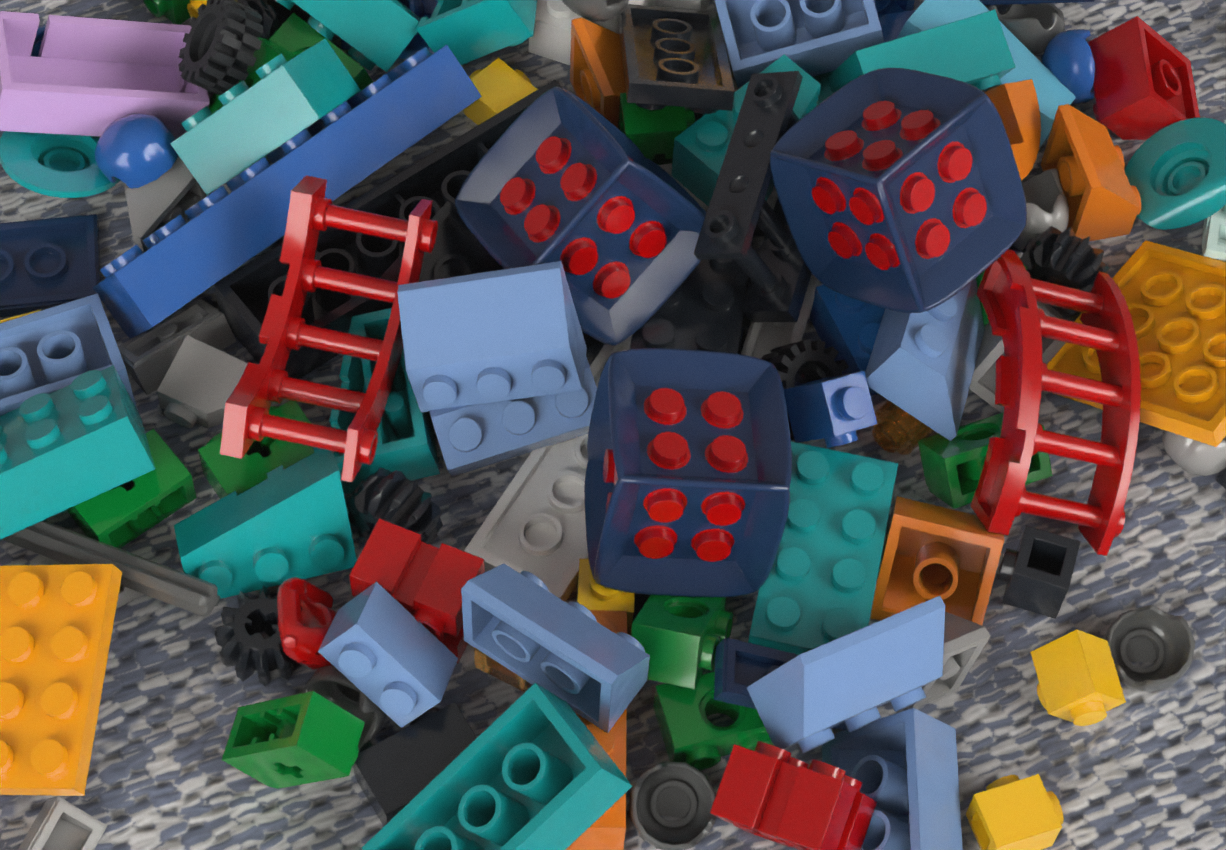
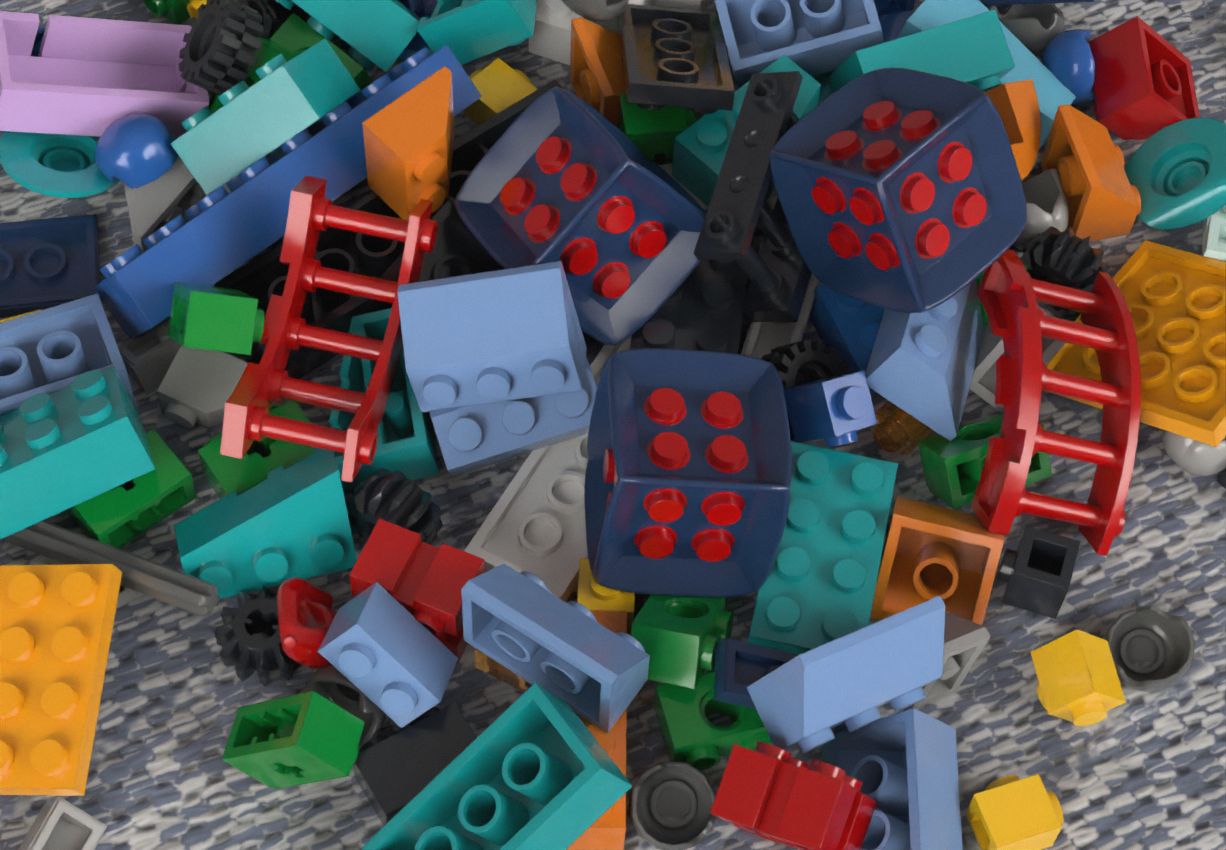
(215, 318): none -> green brick
(412, 146): none -> orange slope

